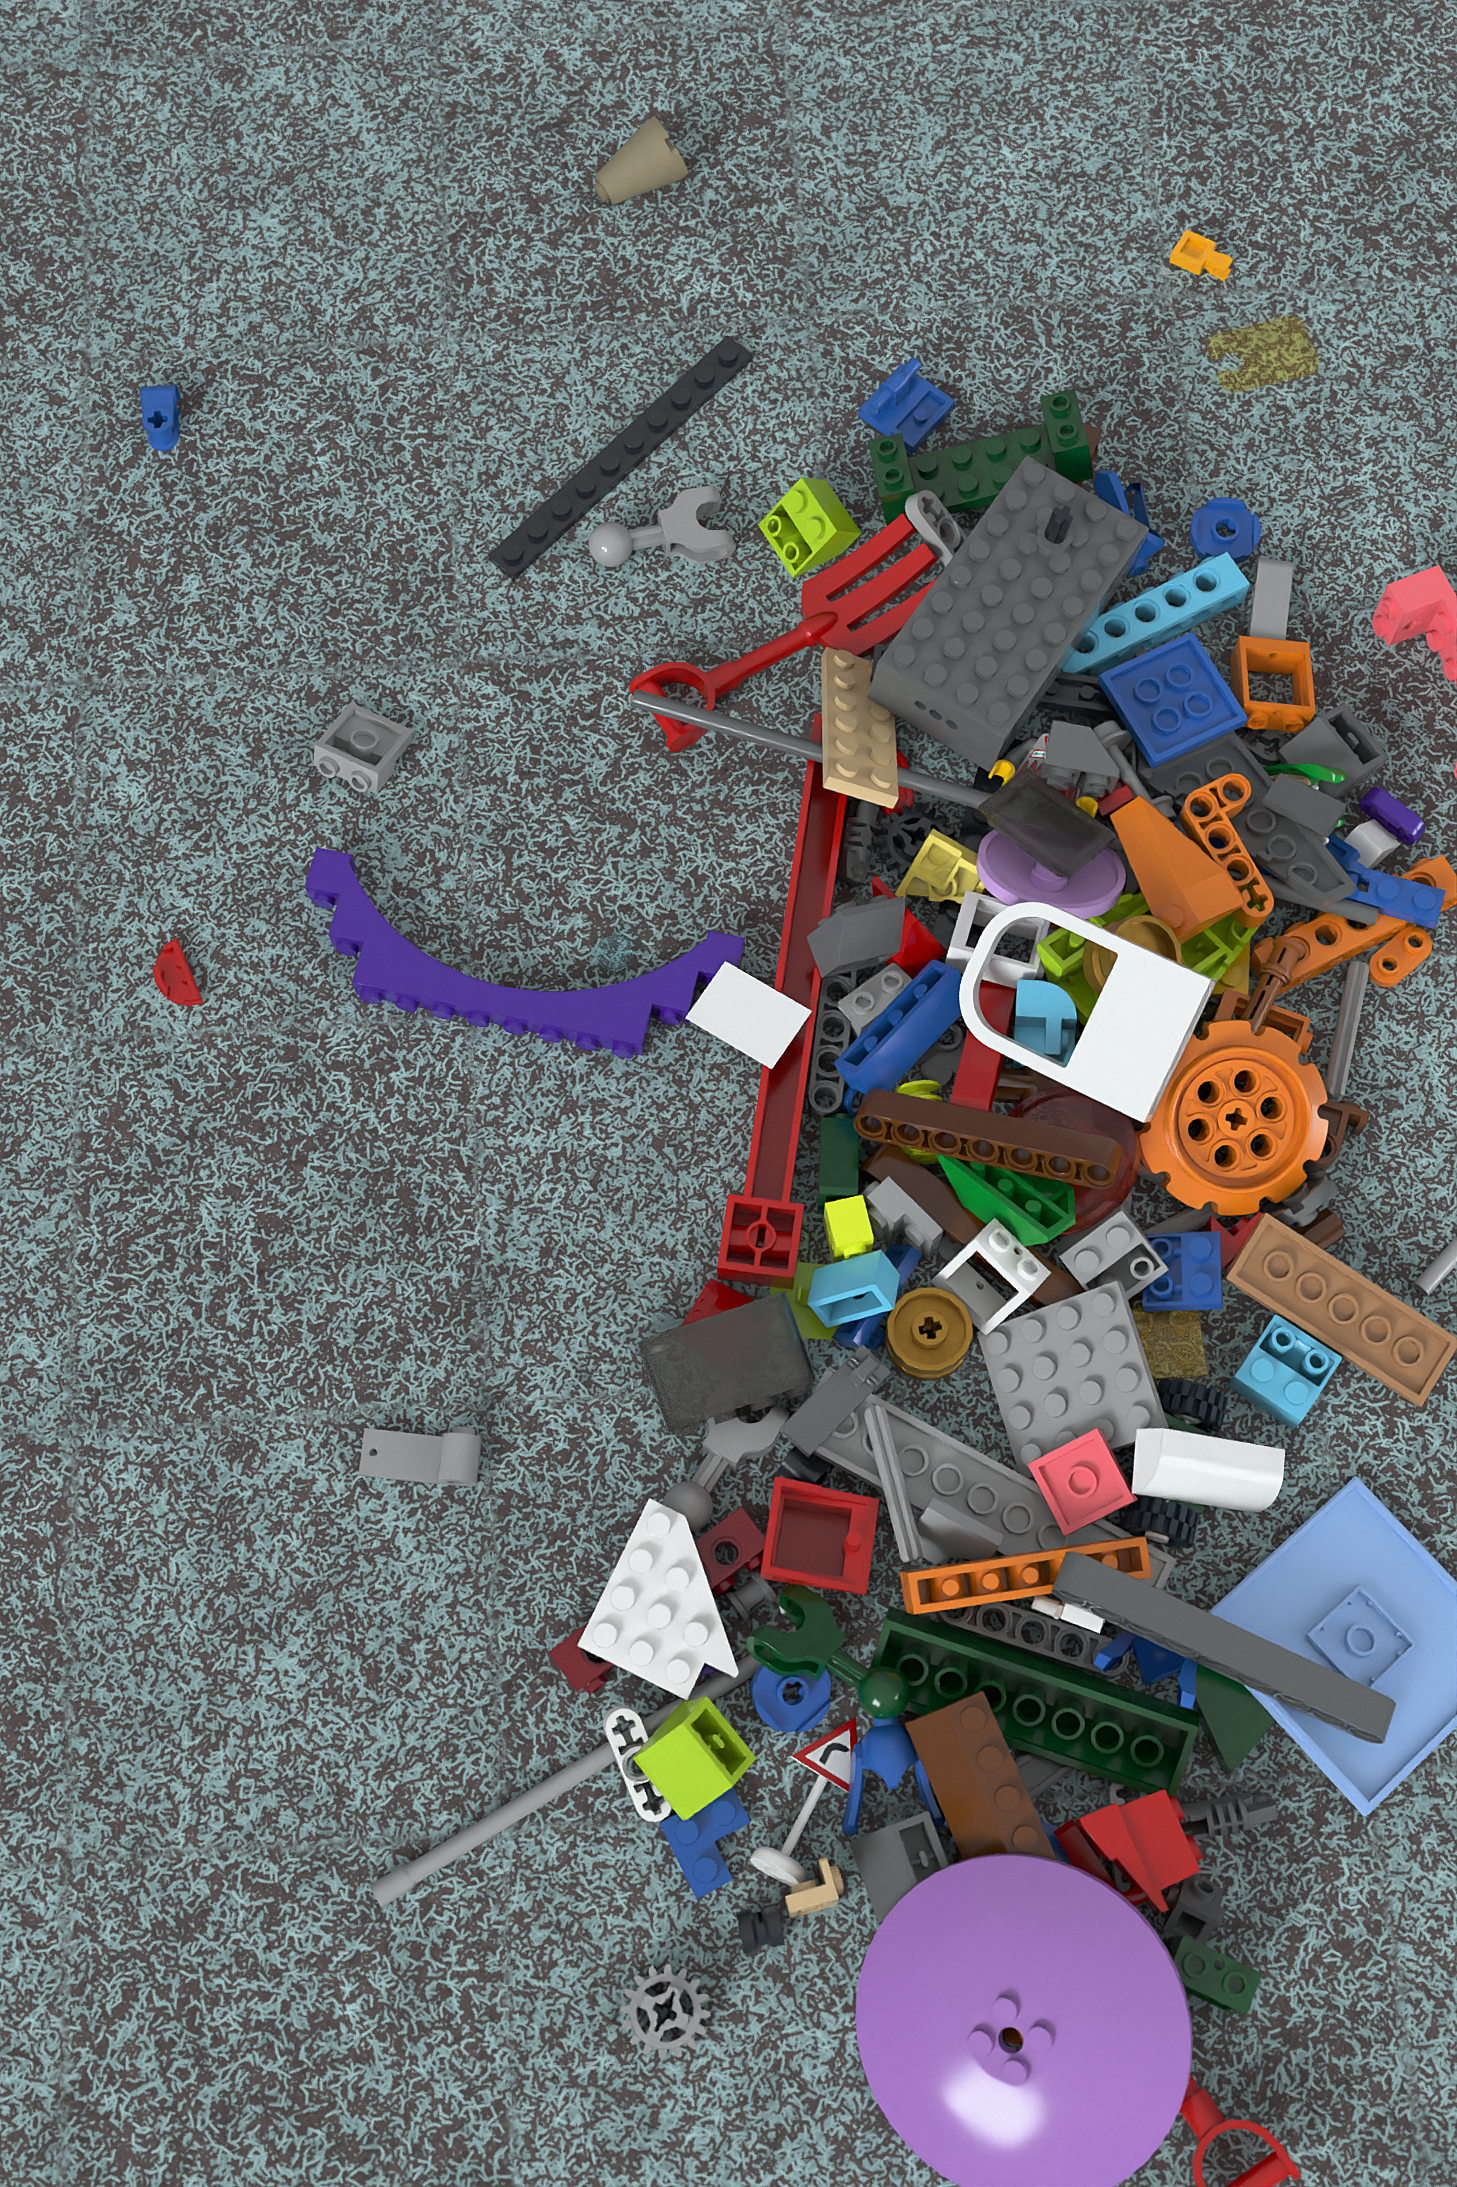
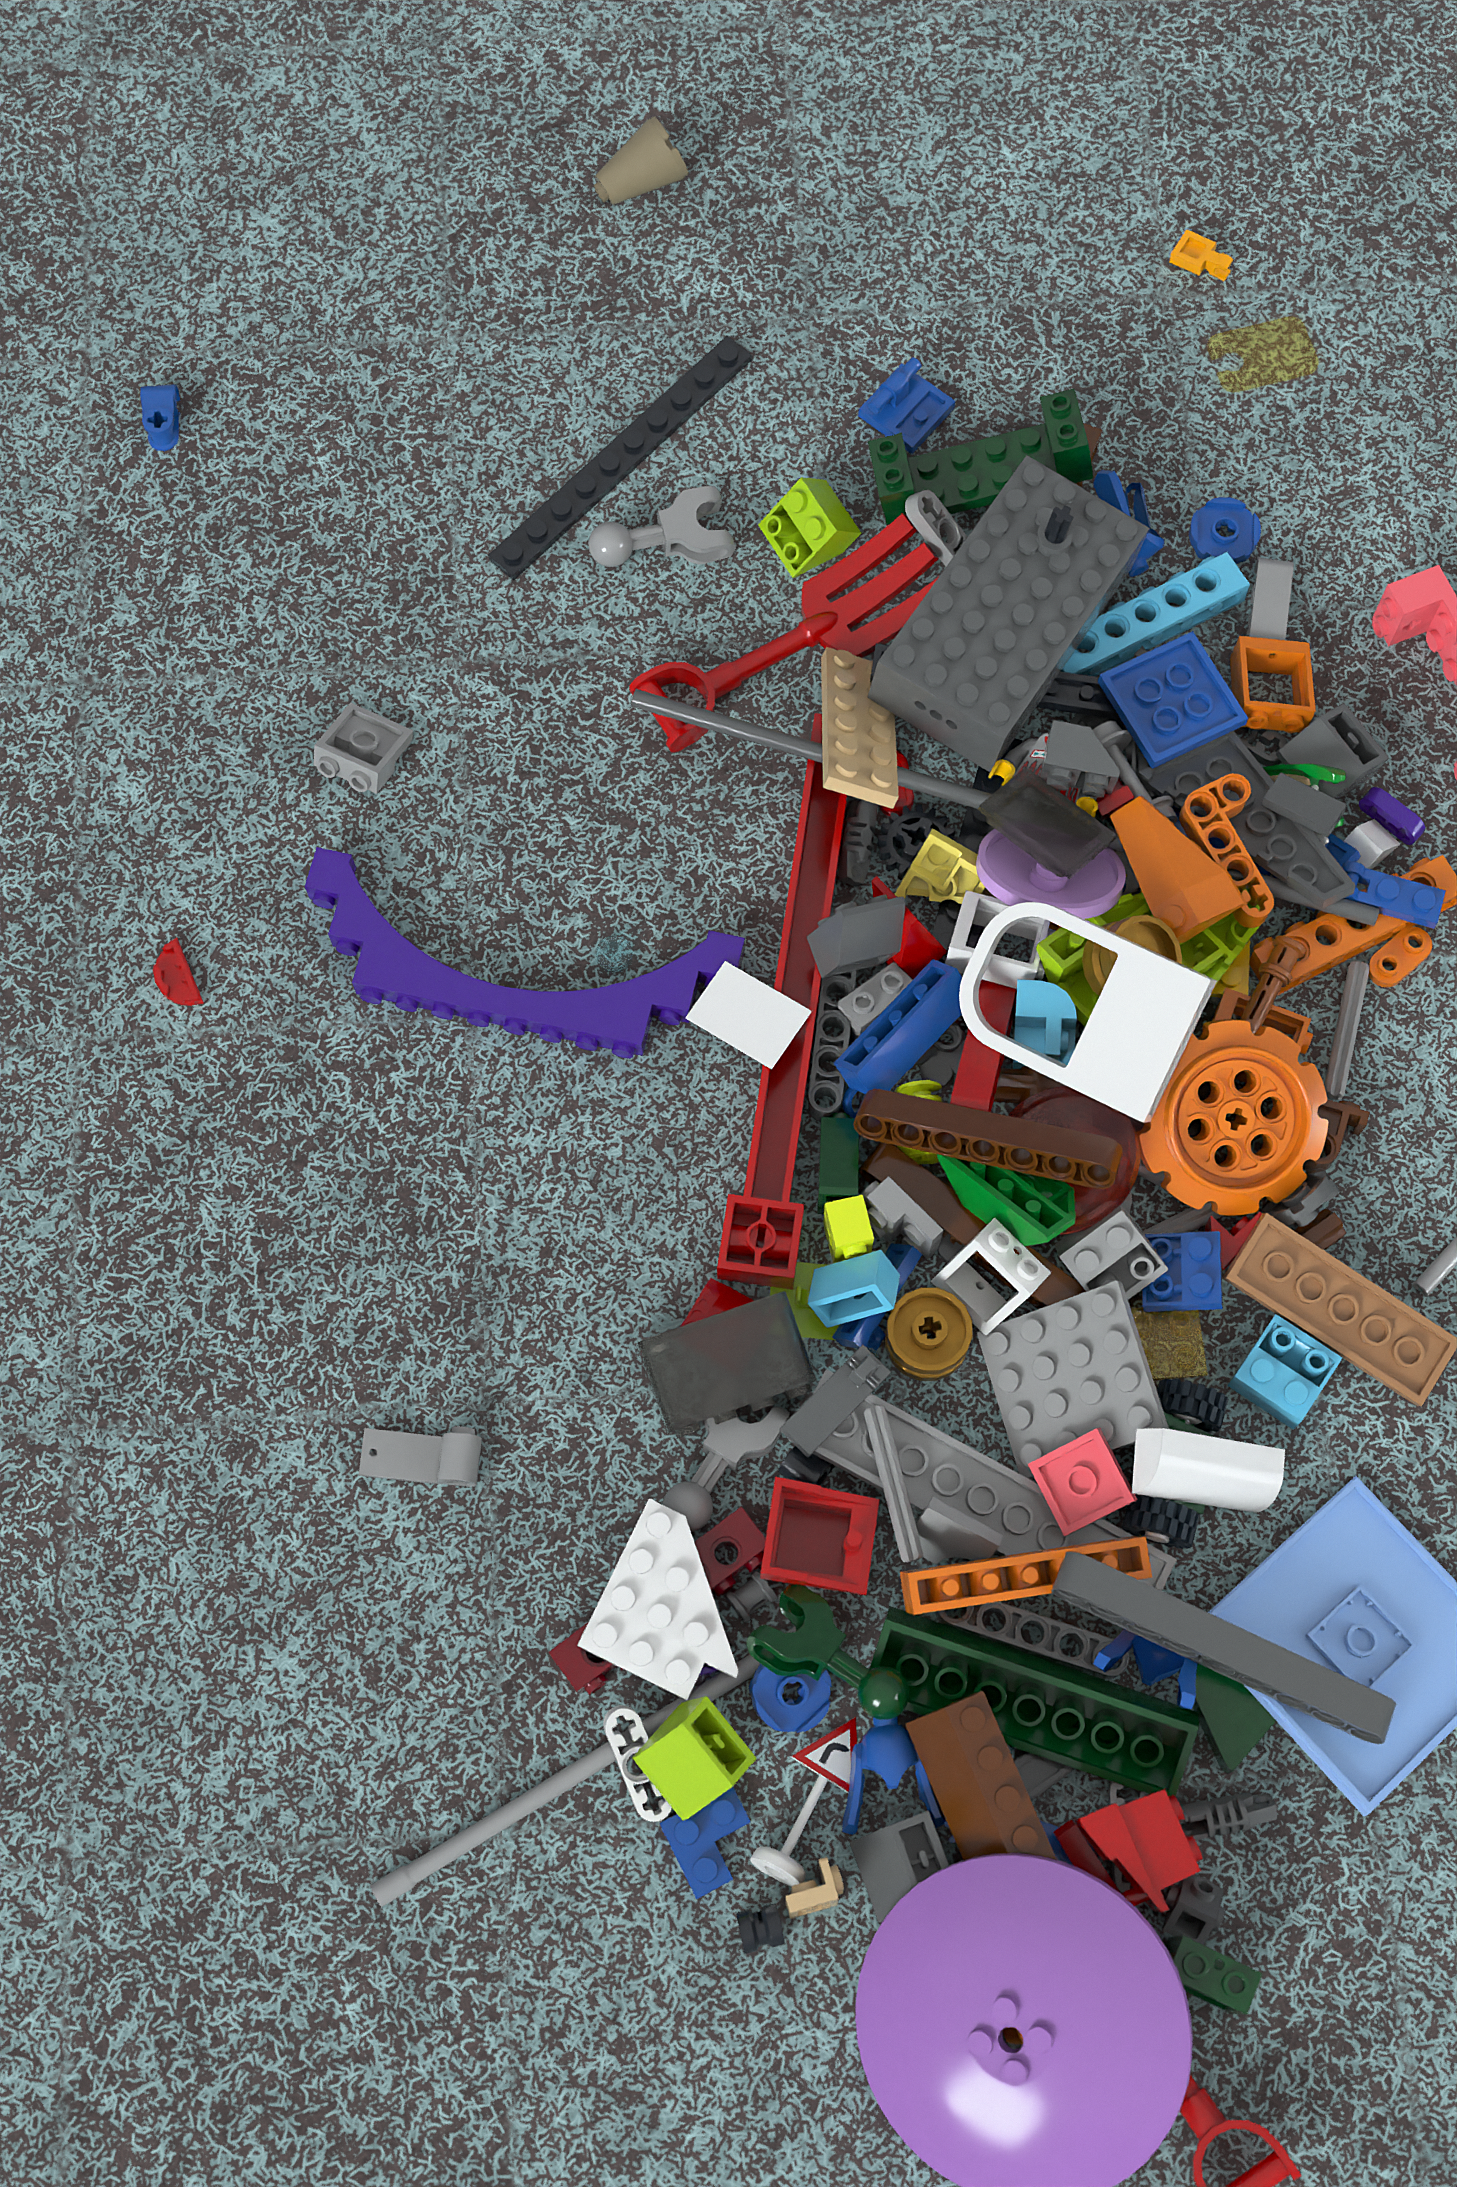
(647, 2002): light grey gear -> none
(1067, 1612): white plate -> none

